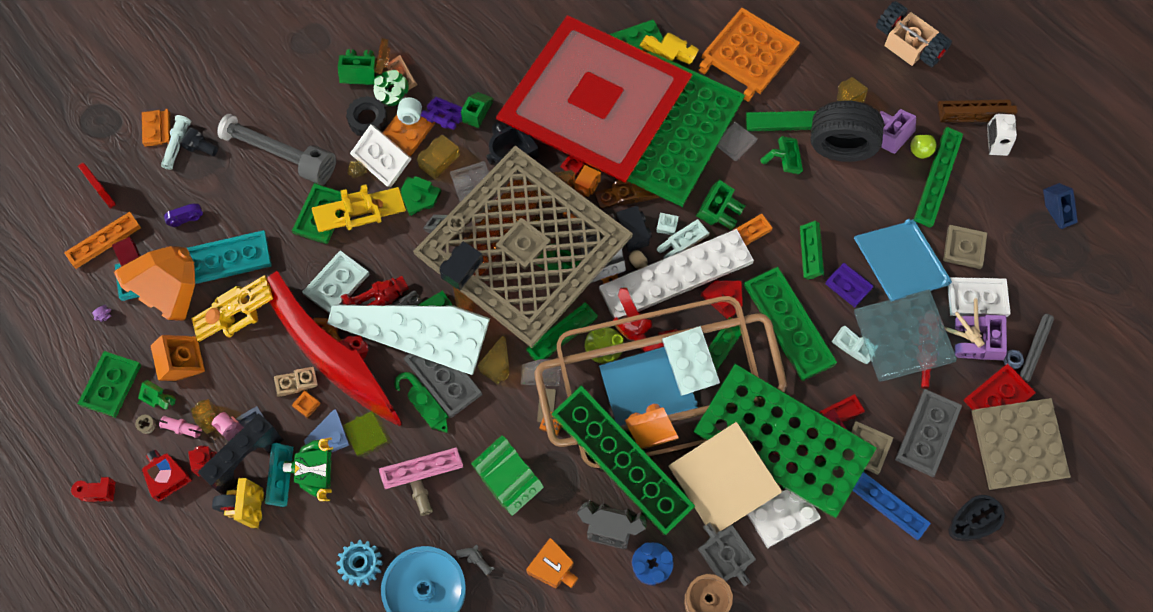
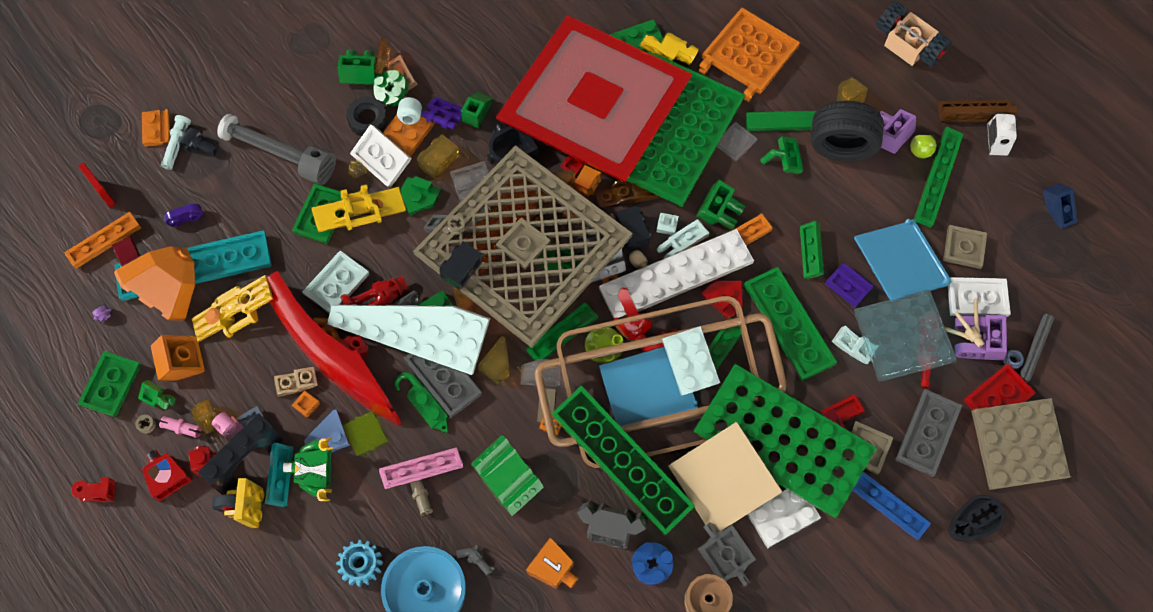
(651, 427): orange slope -> none

